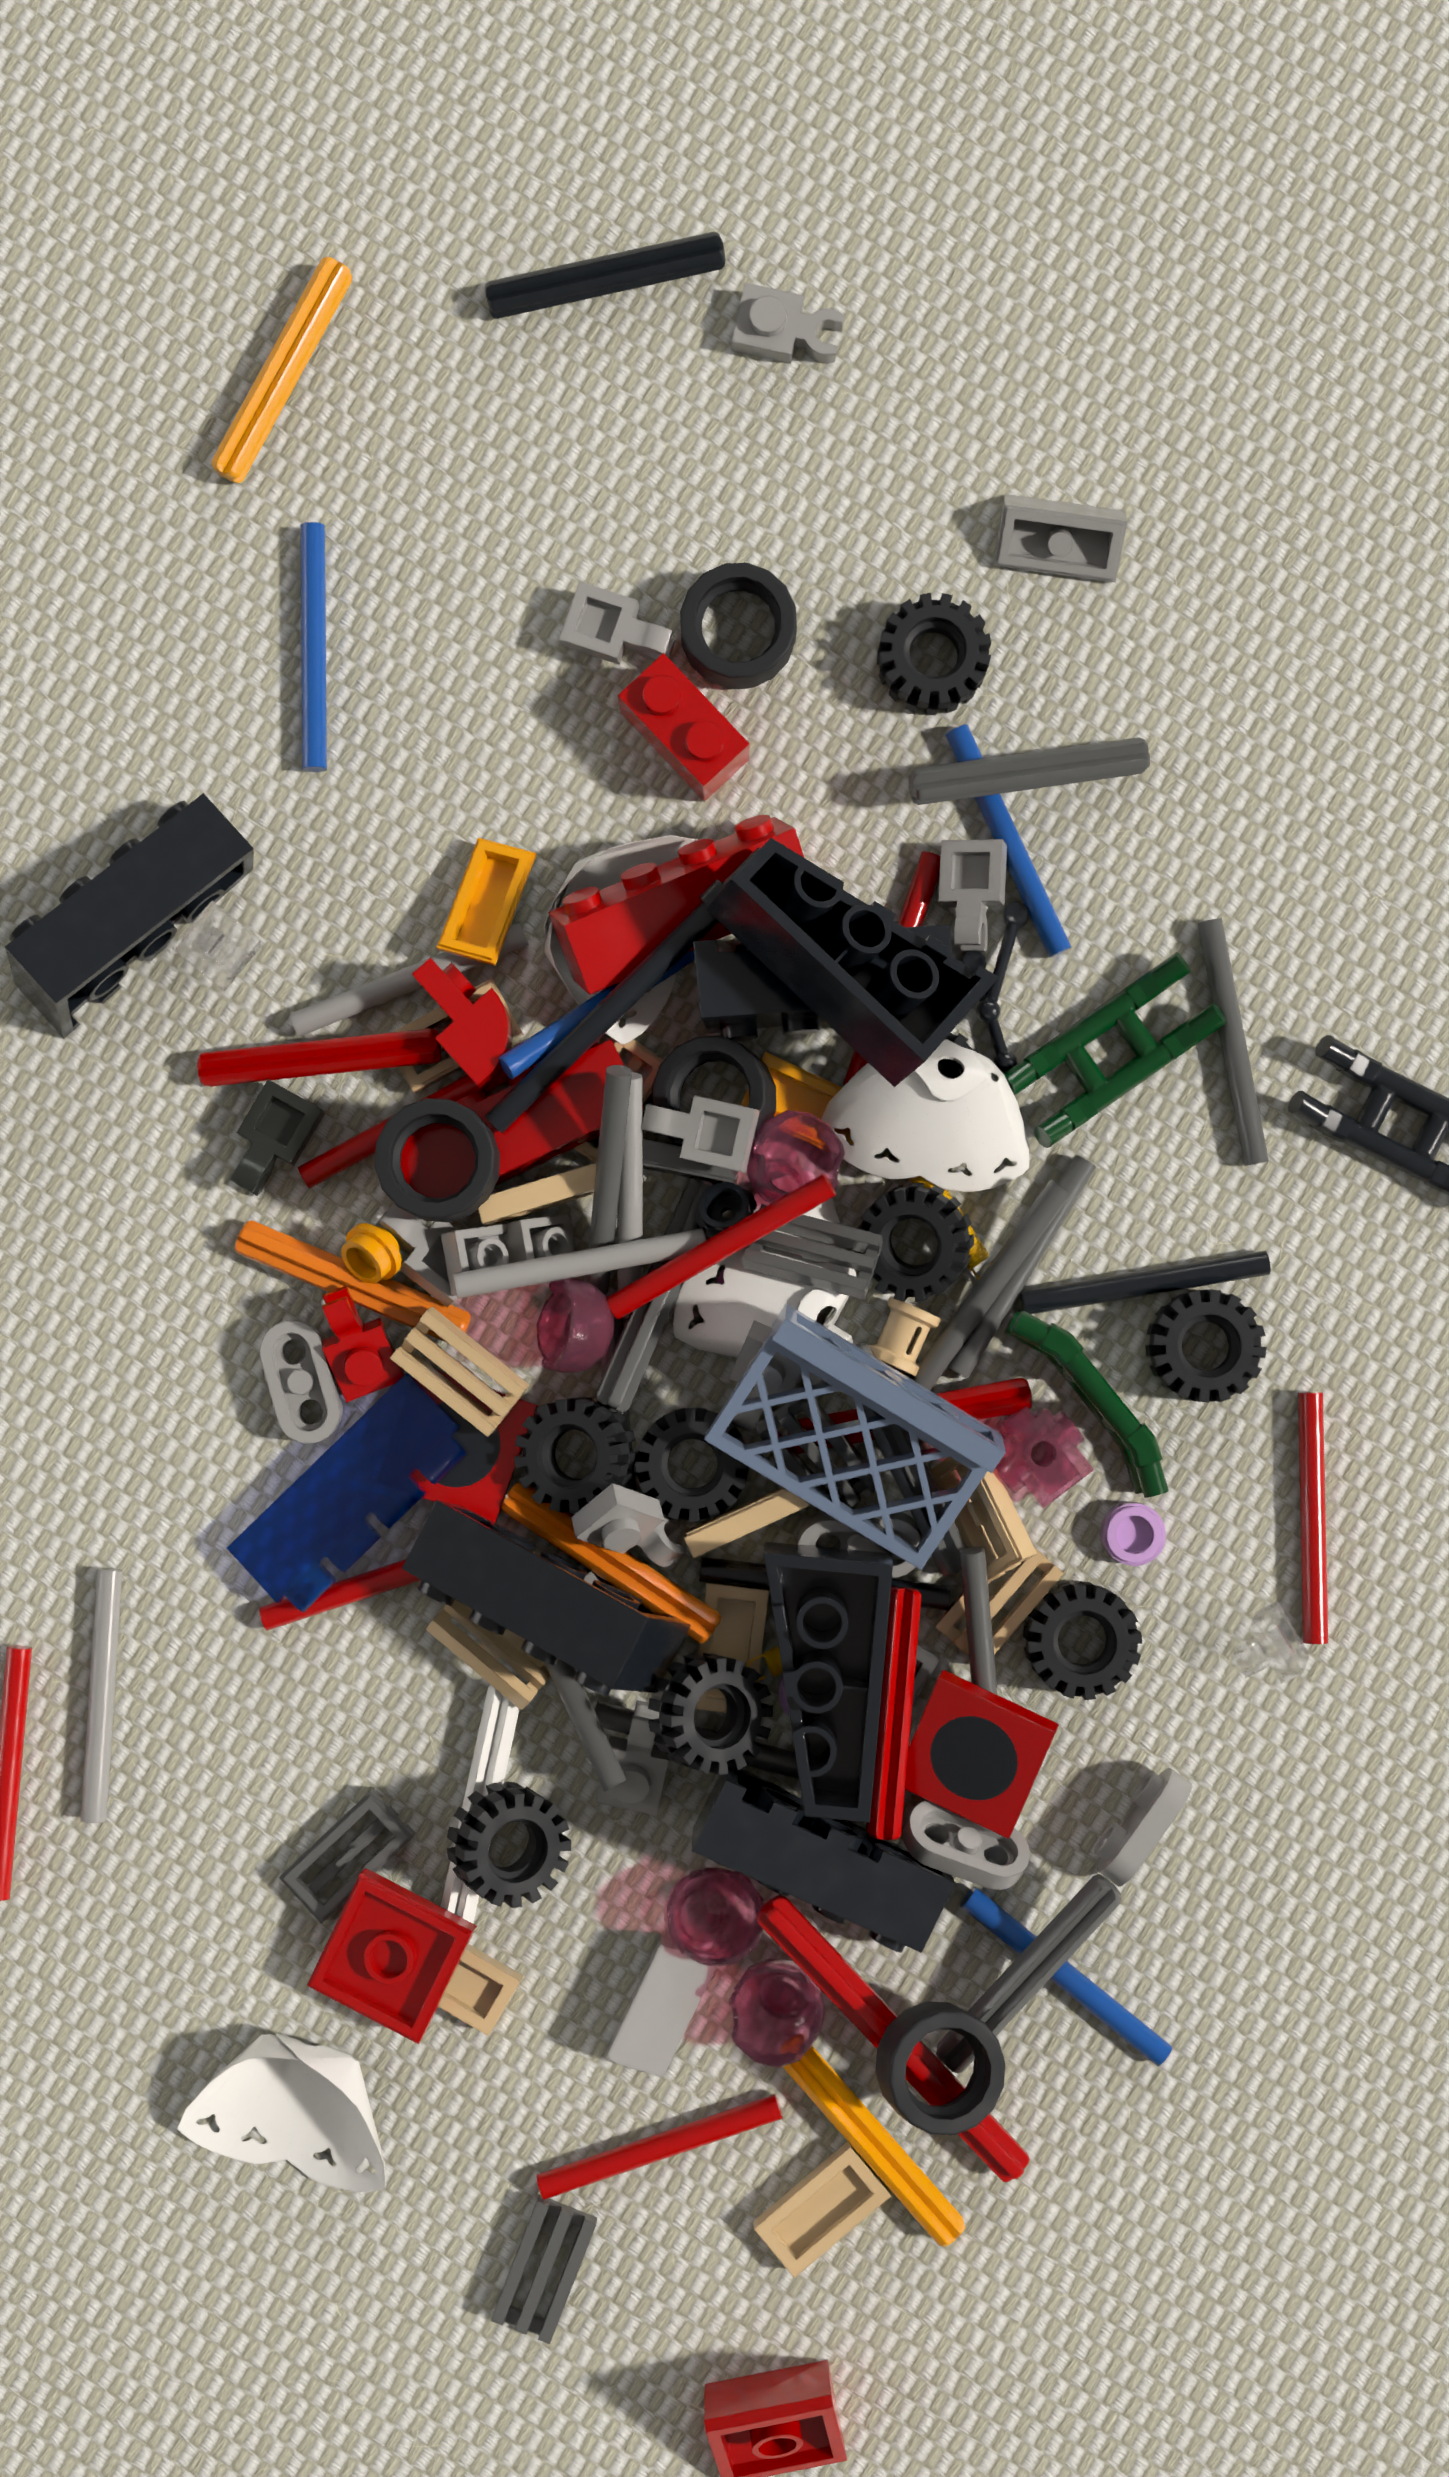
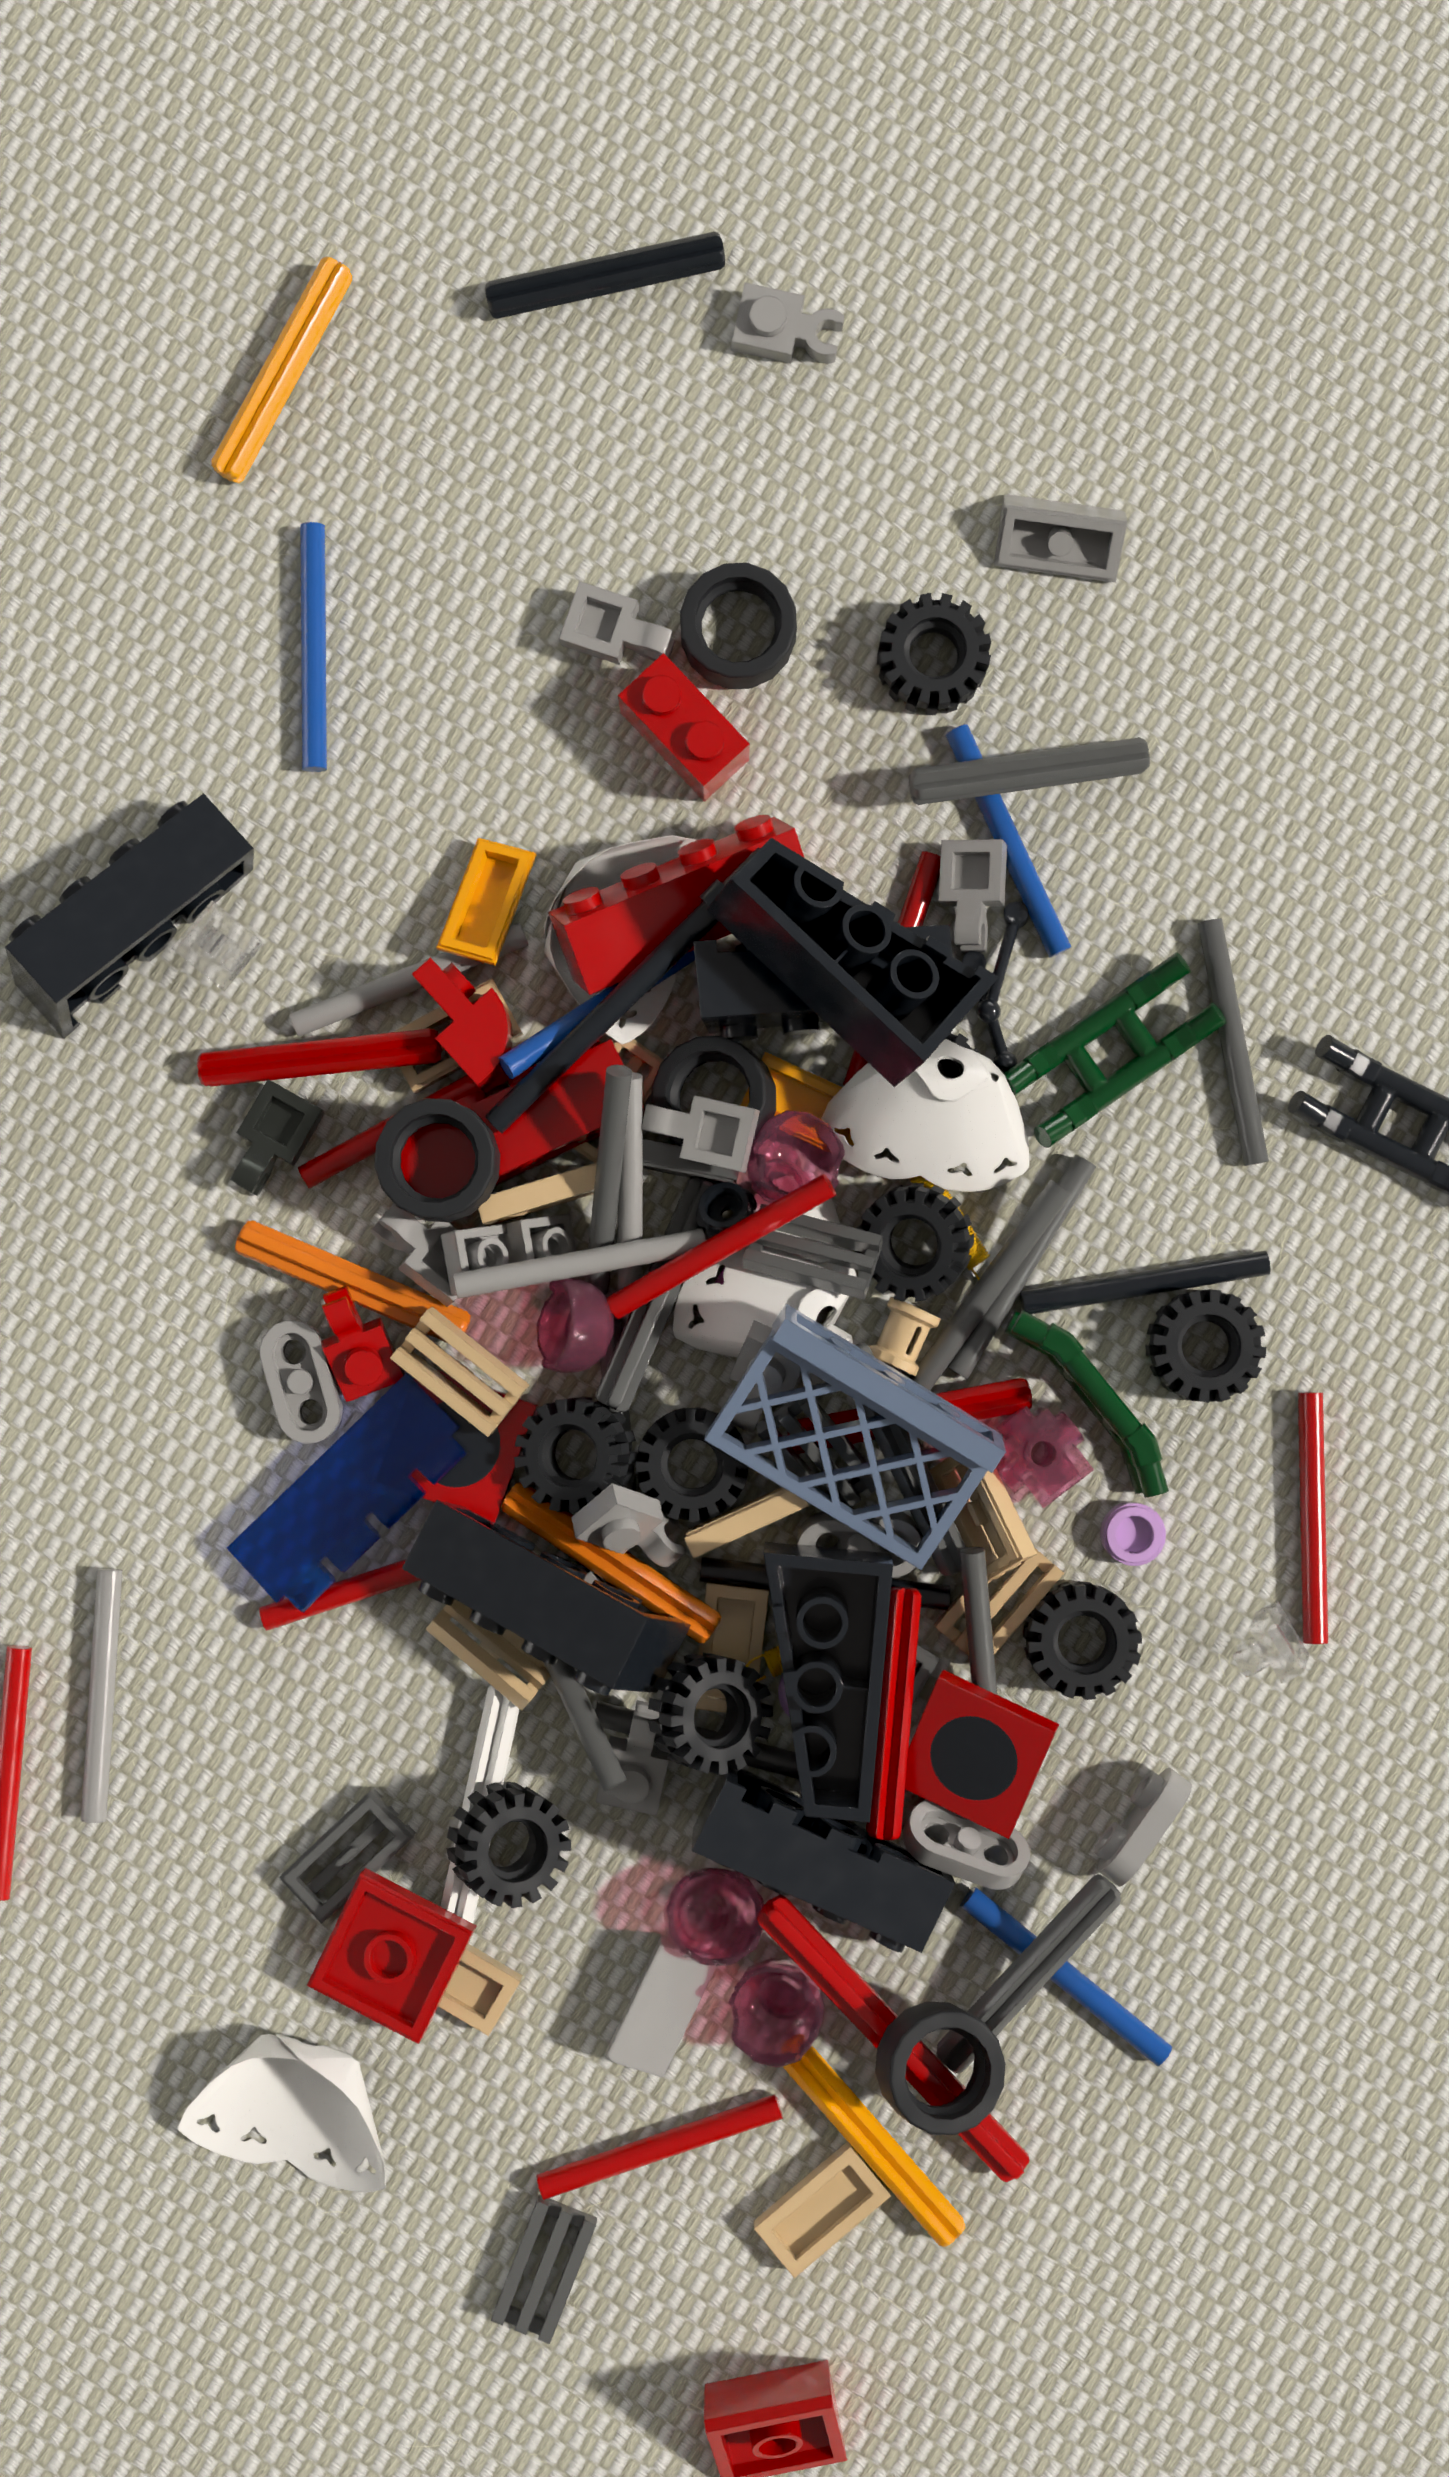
(371, 1253): light orange plate -> none

